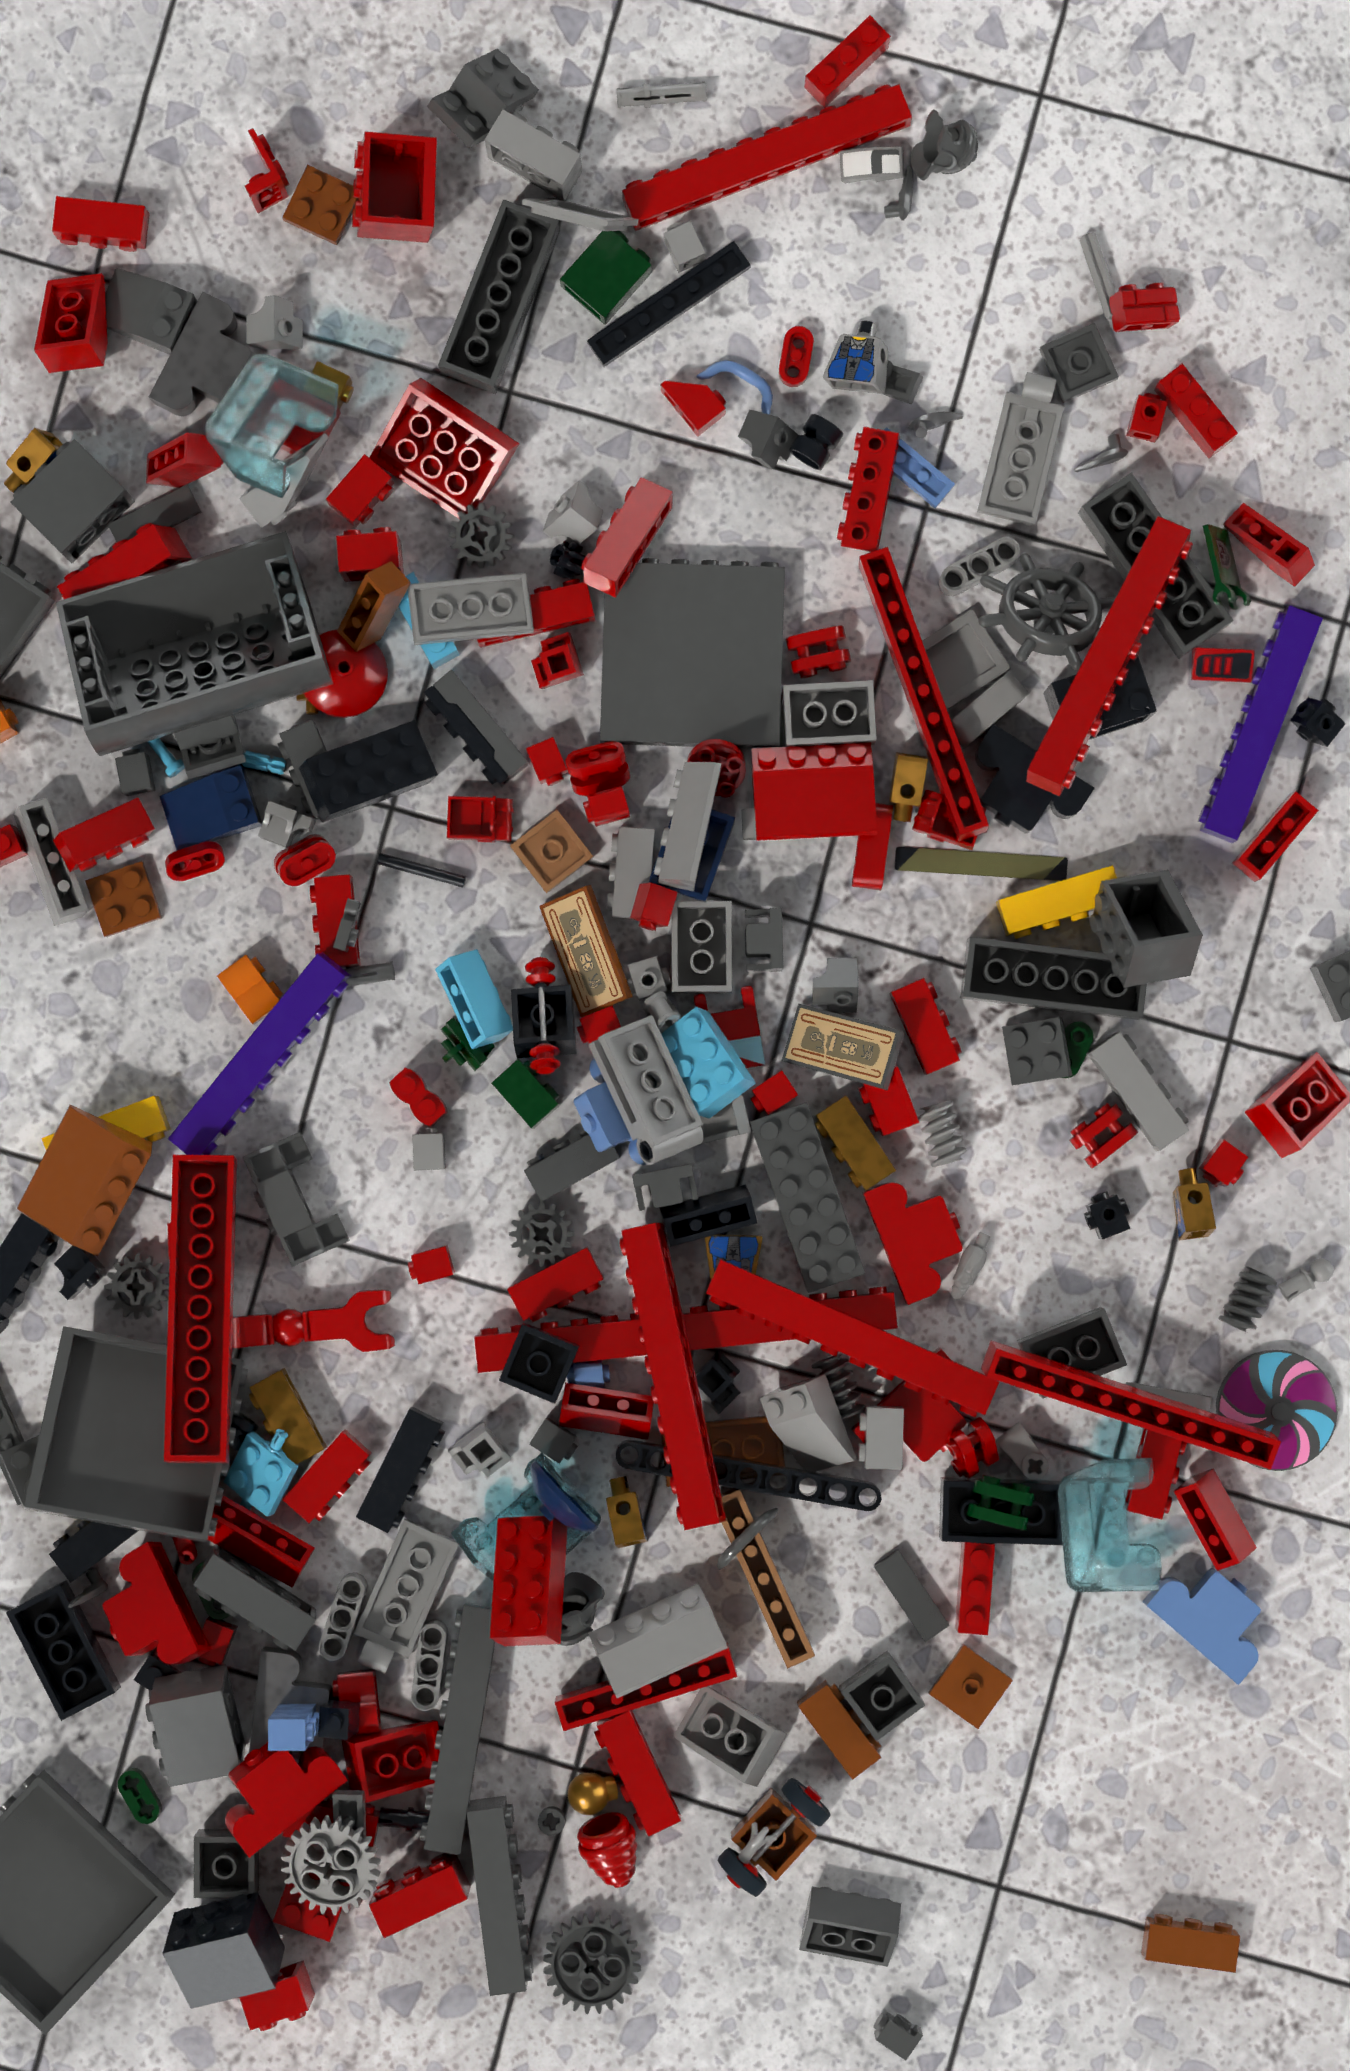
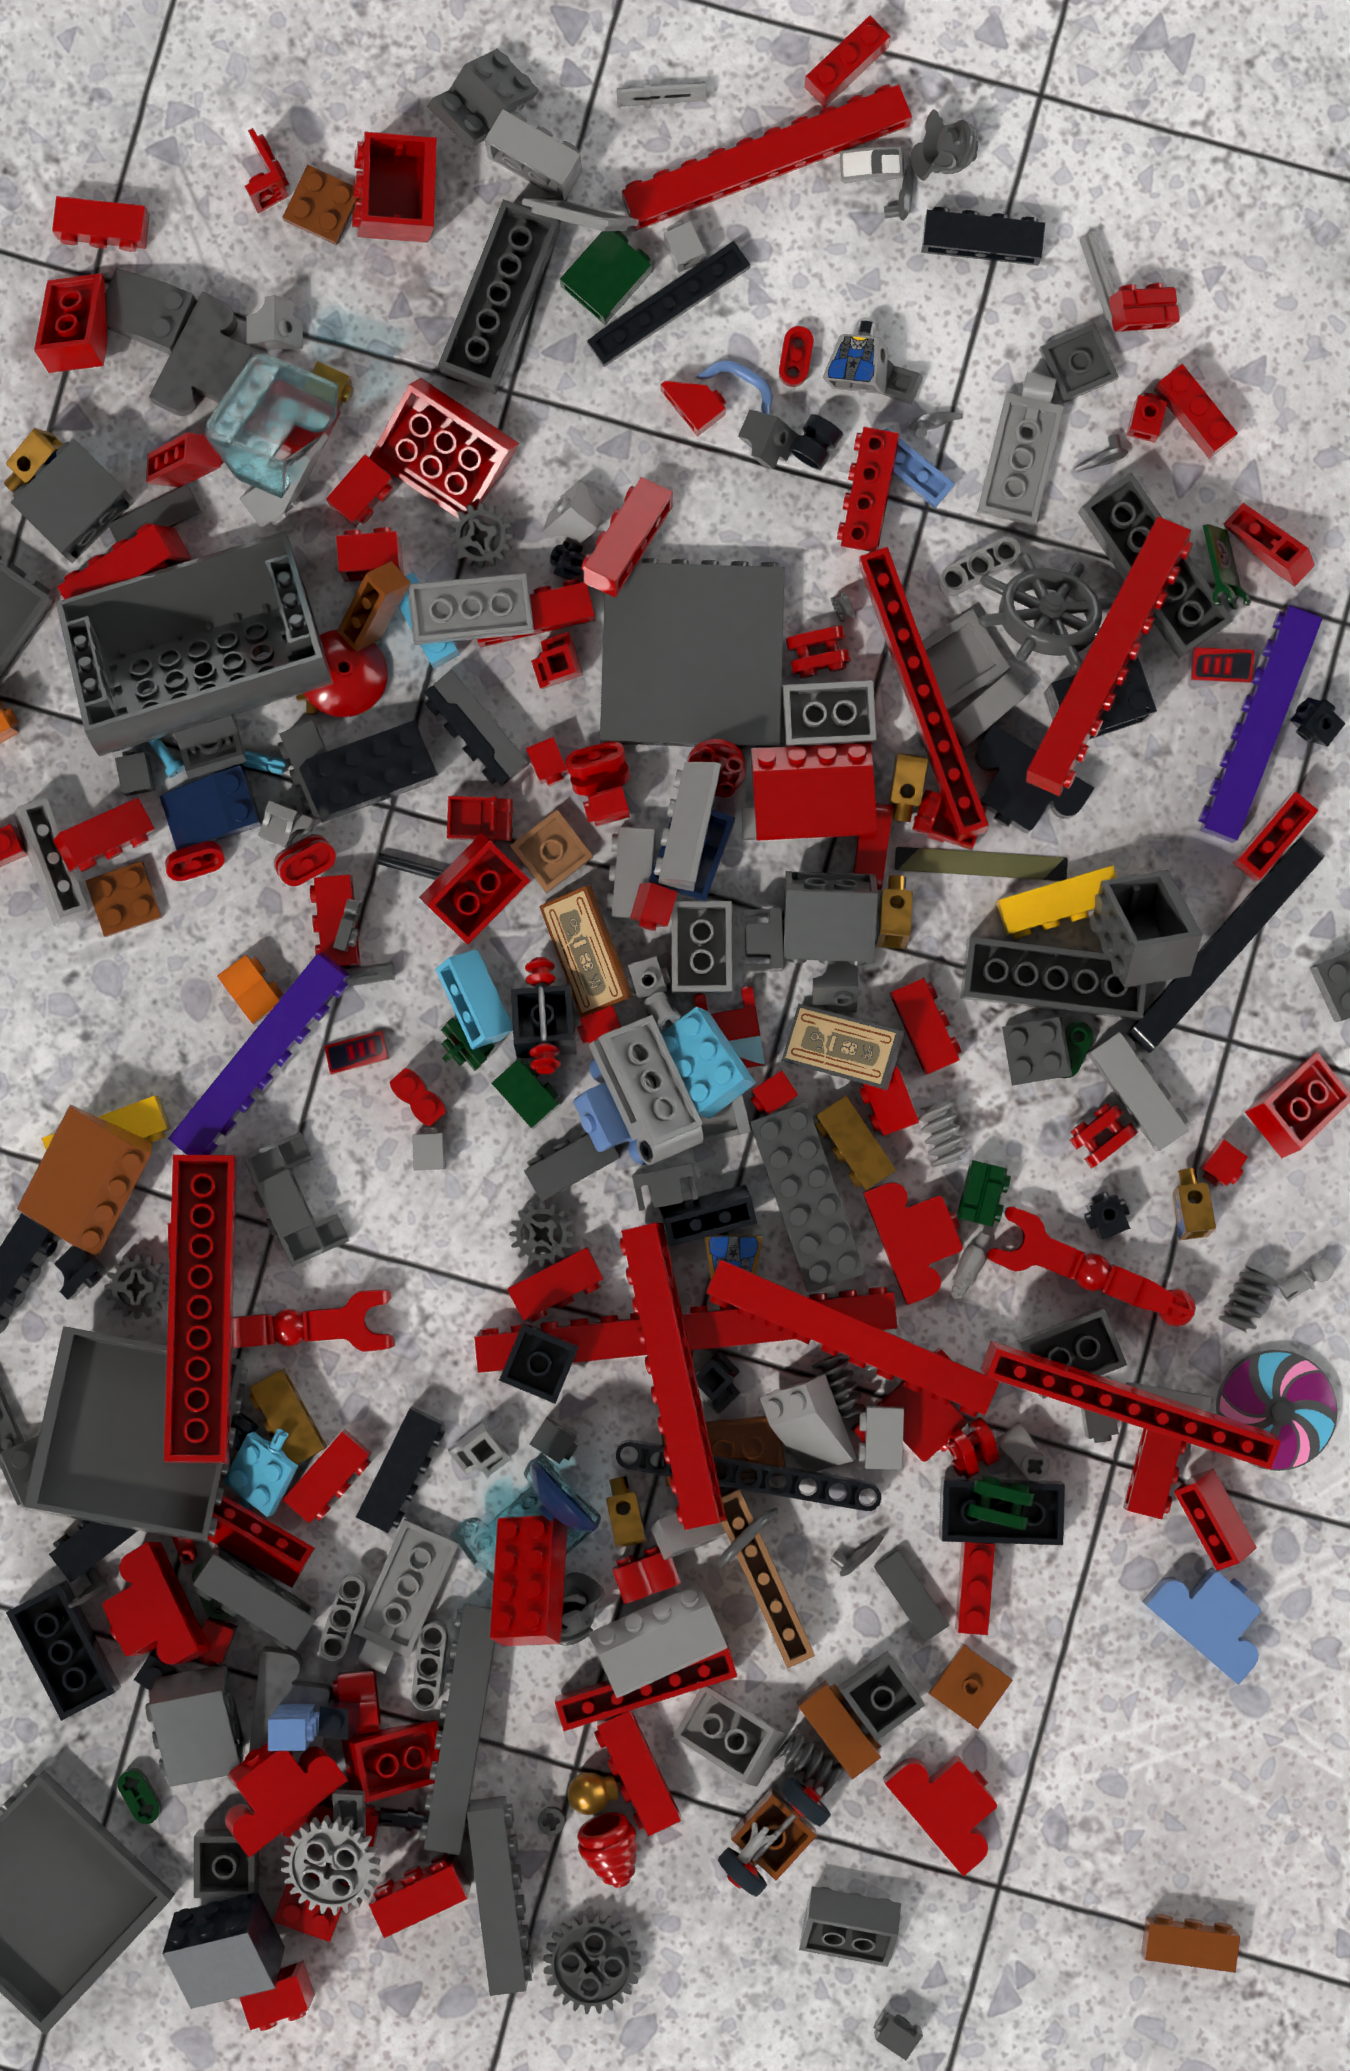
(356, 1052): none -> slope
(431, 1265): red brick -> none
(474, 888): none -> red brick
(589, 1374): medium blue brick -> none
(606, 1411): red brick -> none
(644, 1575): none -> red brick
(675, 1540): none -> light grey brick
(810, 1762): none -> dark grey piece
(829, 917): none -> dark grey container
(843, 607): none -> dark grey bush
(849, 1565): none -> flat silver bar
(893, 923): none -> pearl gold torso
(946, 1807): none -> red brick
(982, 1193): none -> dark green brick
(983, 236): none -> black brick
(1091, 1271): none -> red piece
(1097, 1529): clear light blue windscreen -> none
(1098, 1426): none -> dark grey brick
(1226, 944): none -> black beam

